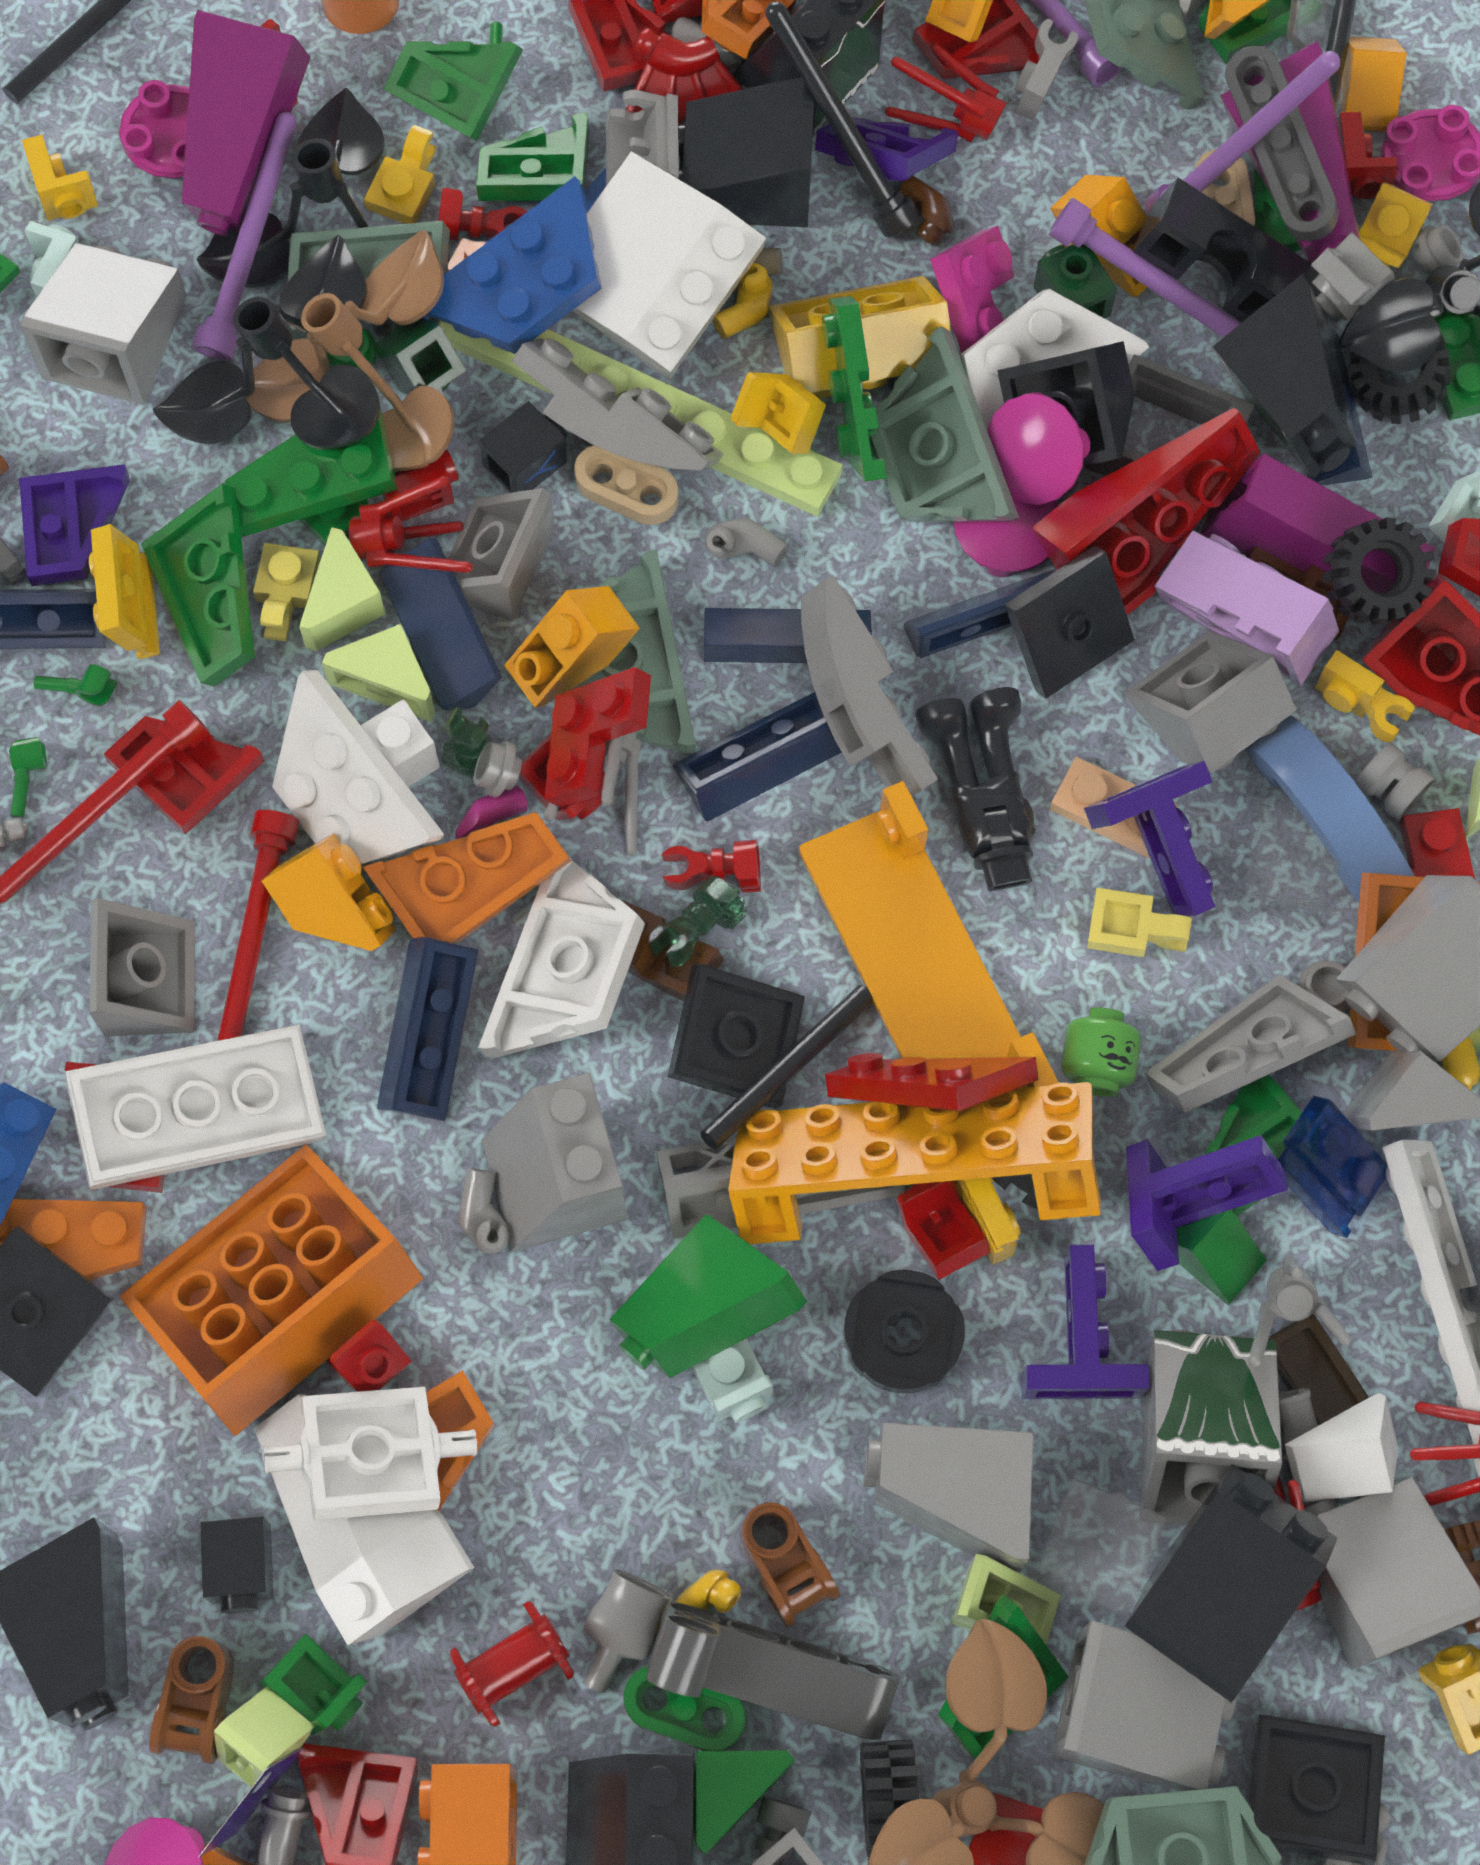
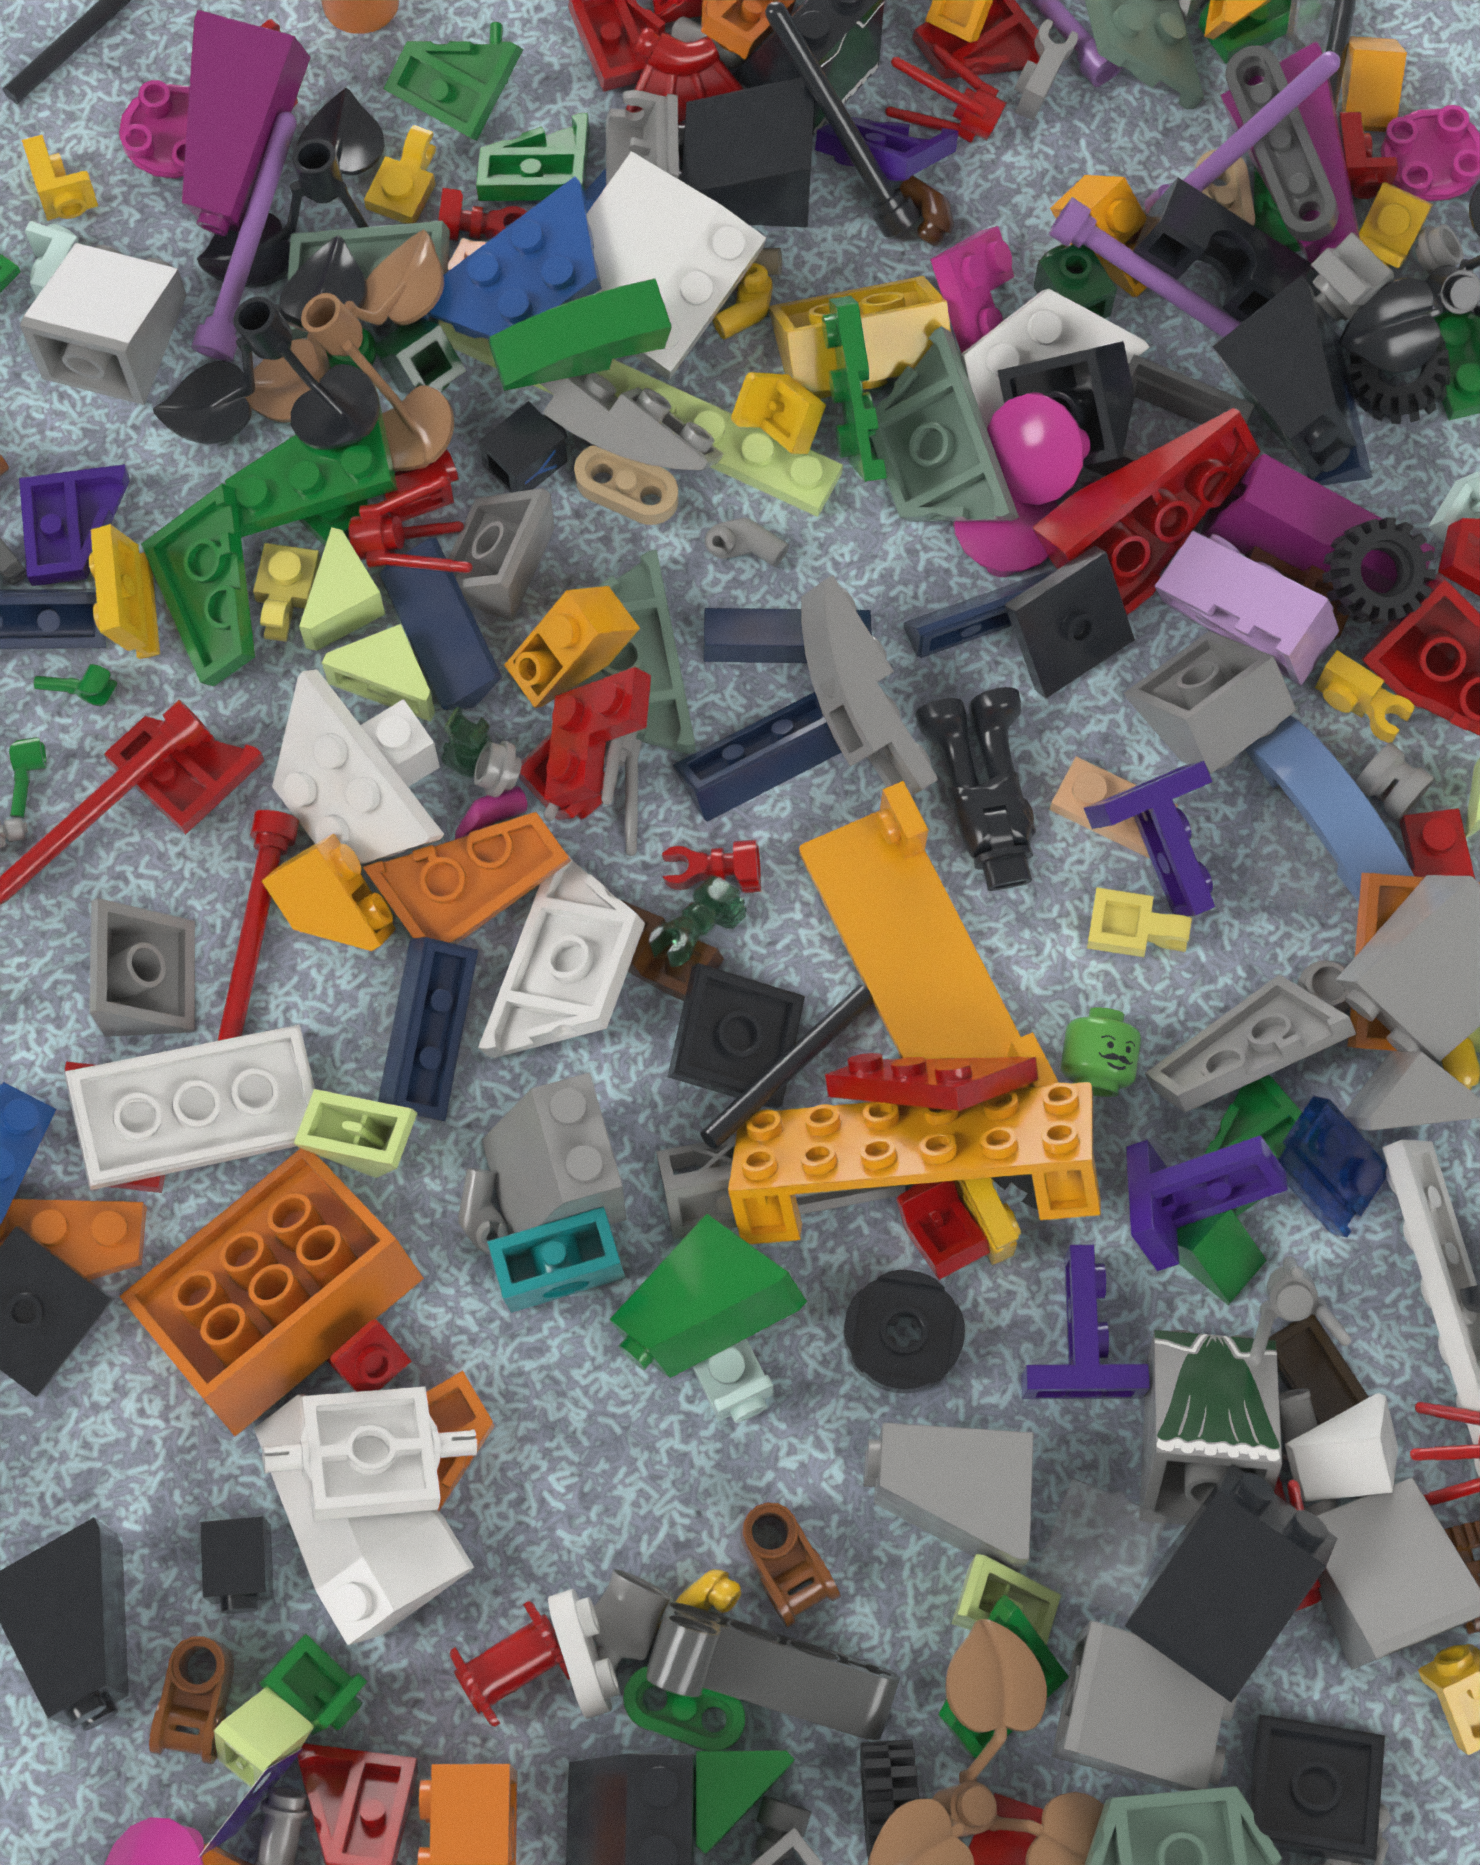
(355, 1132): none -> yellowish green slope
(556, 1259): none -> teal brick
(582, 335): none -> green slope
(591, 1678): none -> white plate

